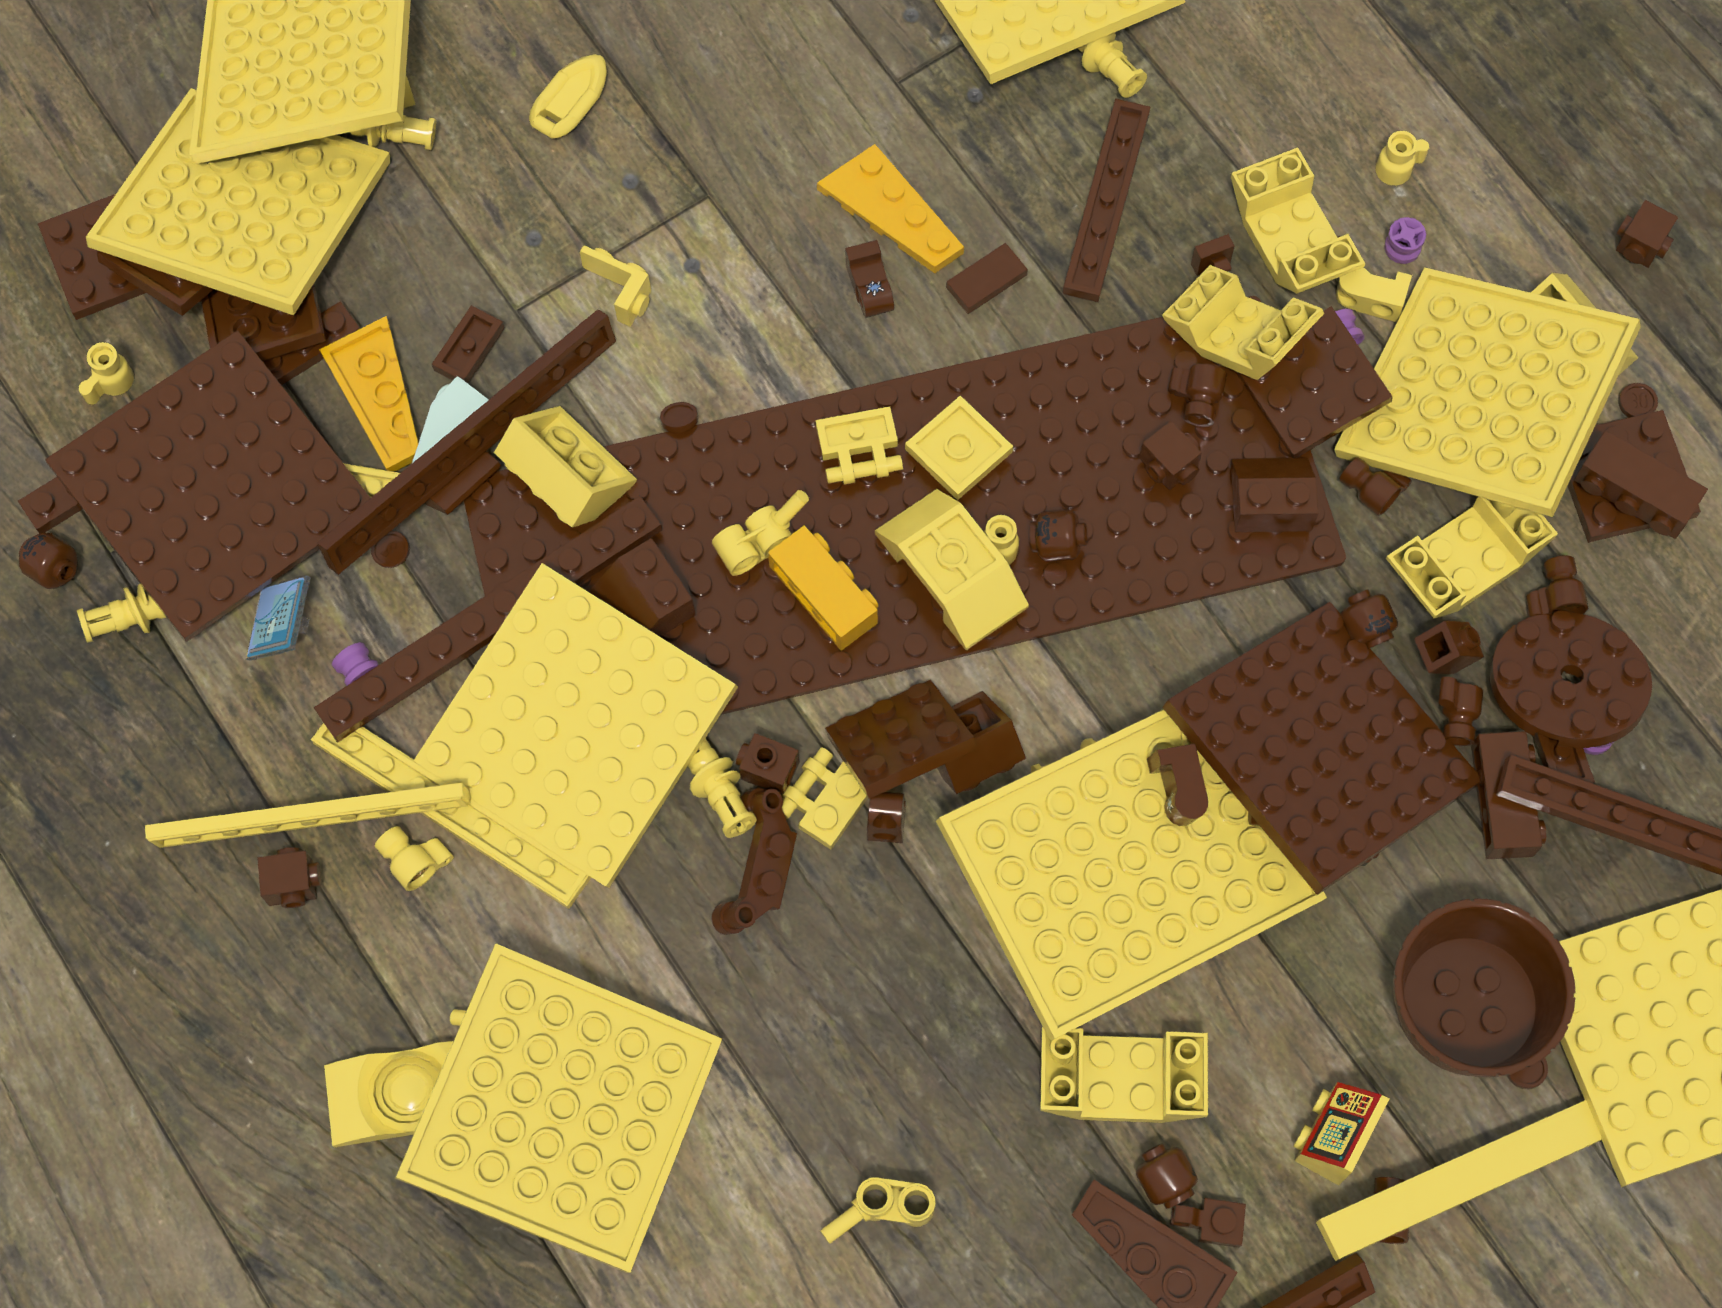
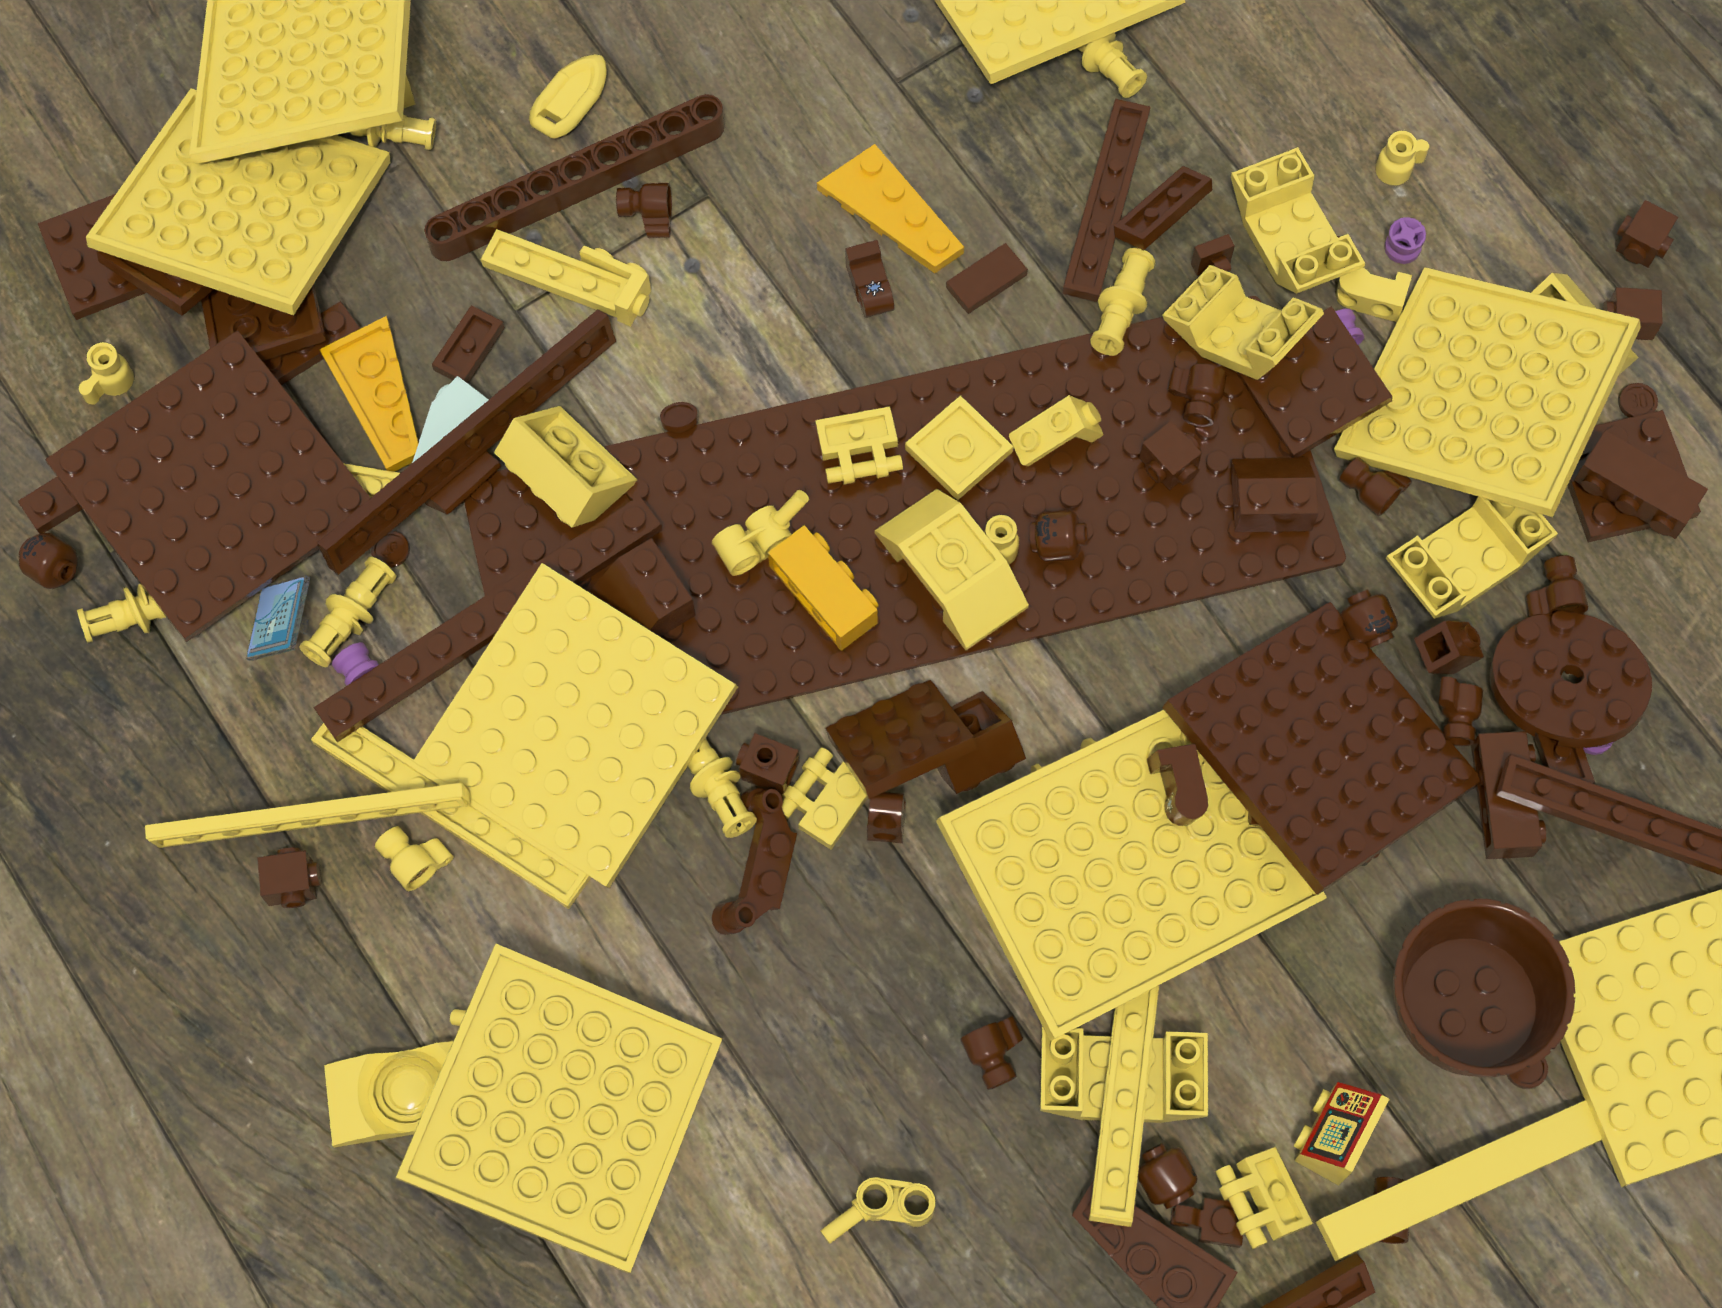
(347, 611): none -> light yellow piece
(553, 272): none -> light yellow plate
(567, 192): none -> reddish brown beam
(652, 202): none -> reddish brown piece
(987, 1049): none -> reddish brown piece
(1056, 427): none -> light yellow bracket
(1122, 301): none -> light yellow piece
(1123, 1111): none -> light yellow tile
(1163, 208): none -> reddish brown plate
(1272, 1192): none -> light yellow plate
(1640, 304): none -> reddish brown brick

